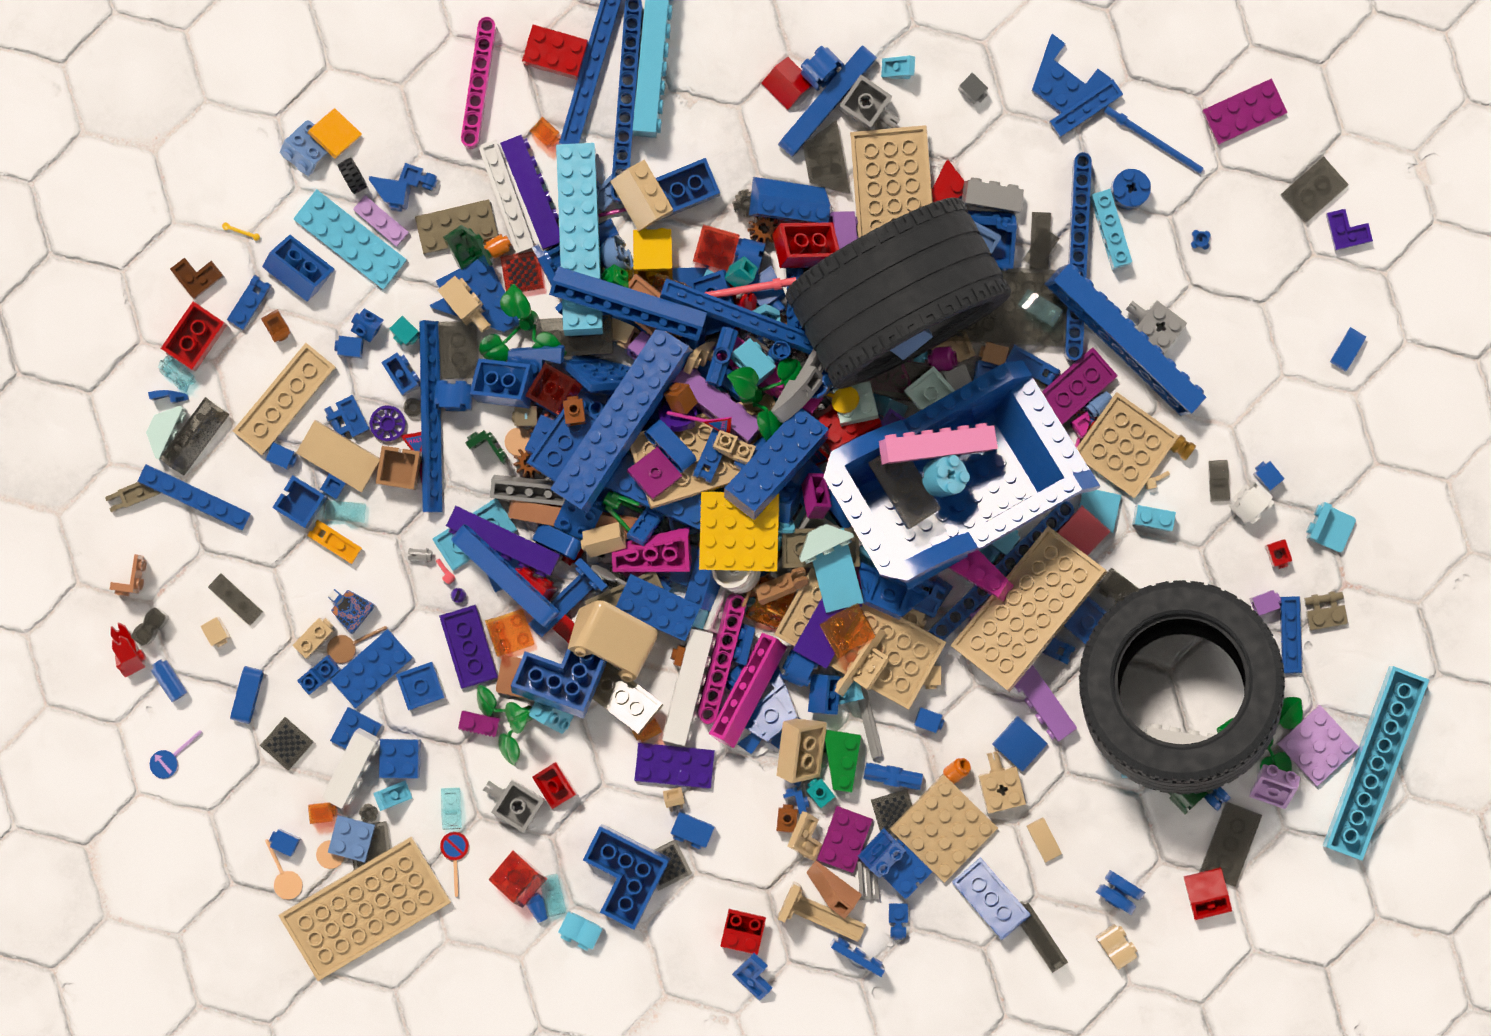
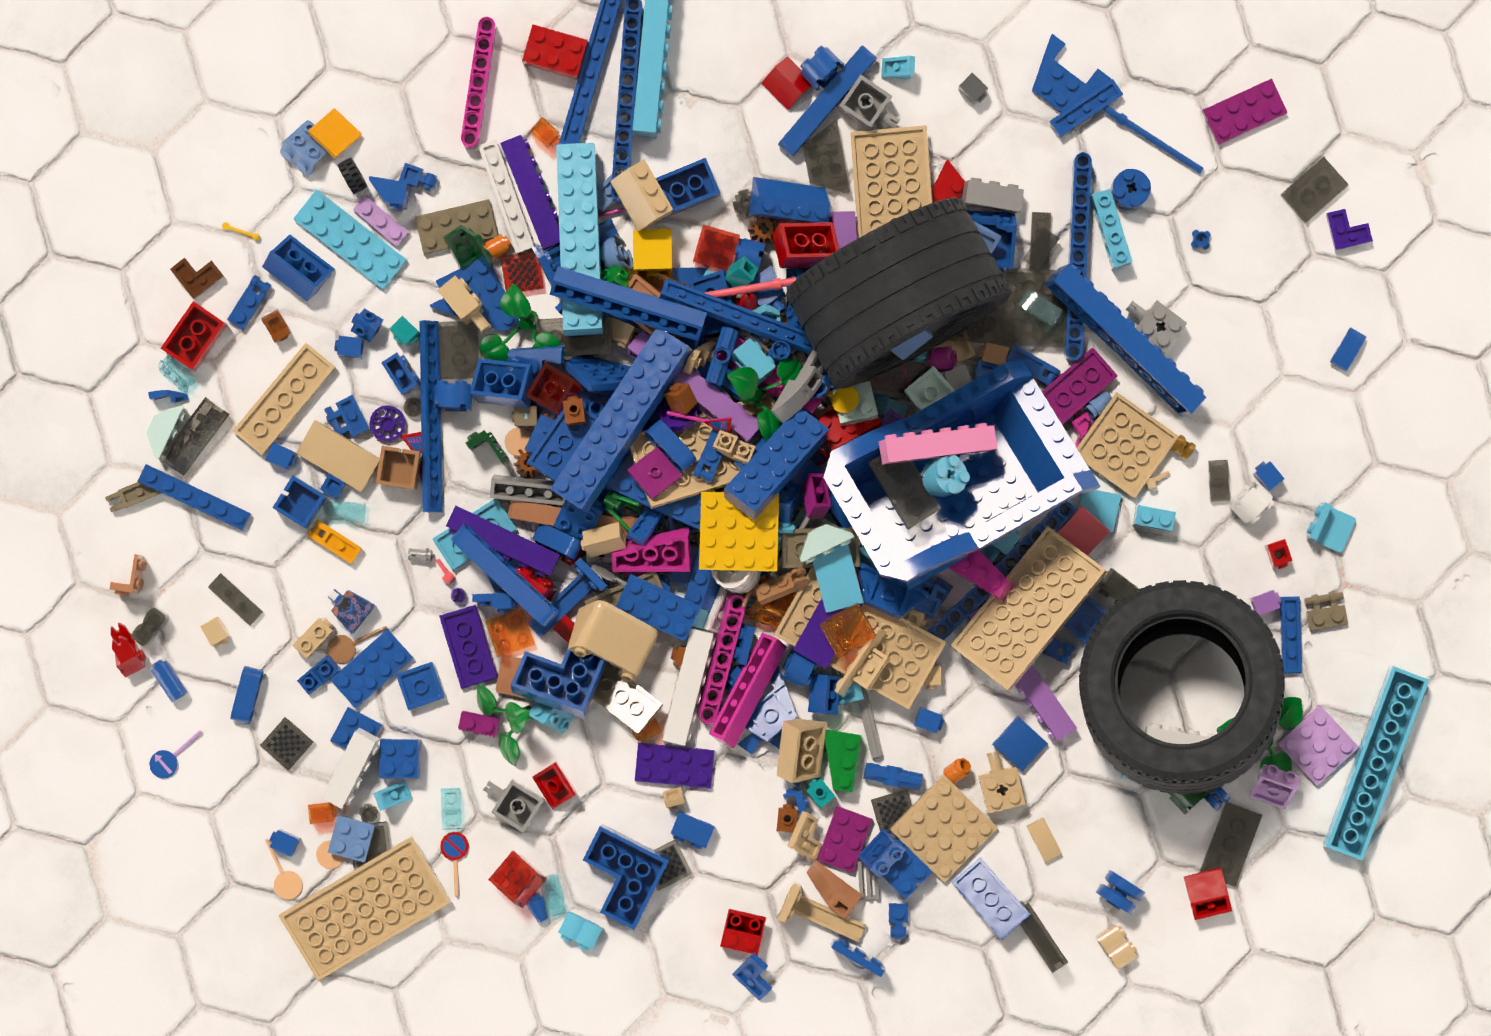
(501, 601): none -> blue plate

